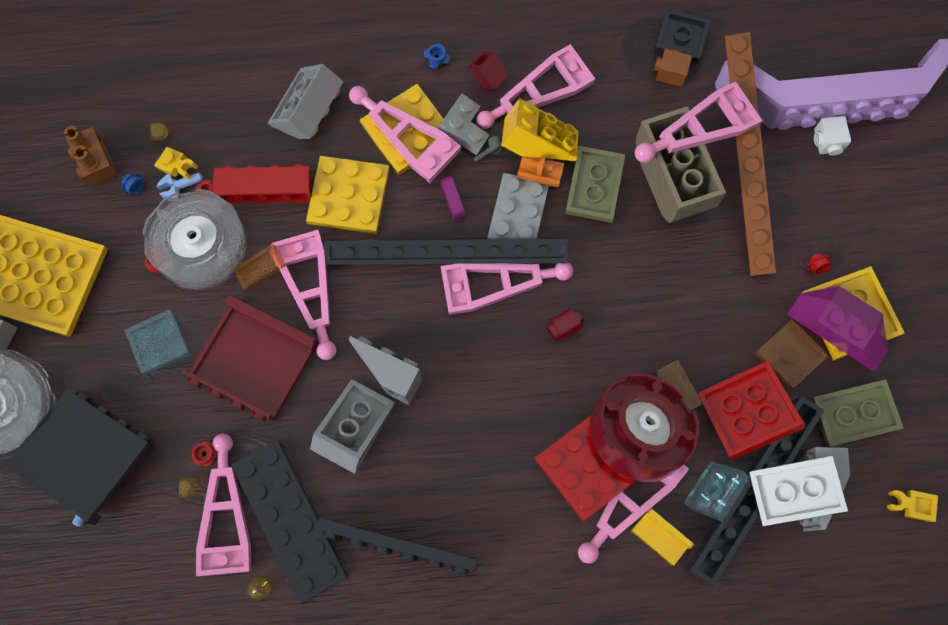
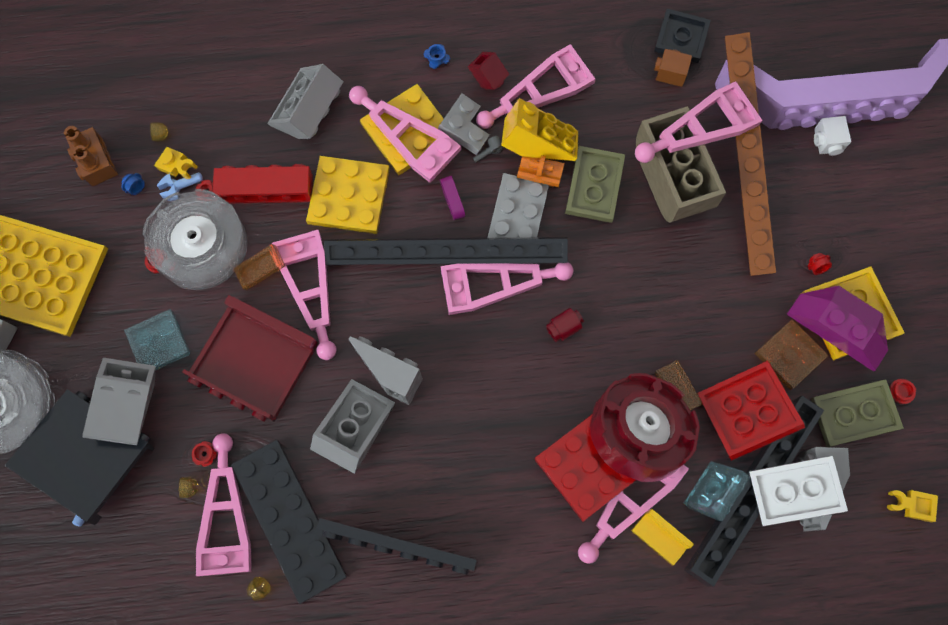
(119, 401): none -> light grey slope
(902, 391): none -> red plate

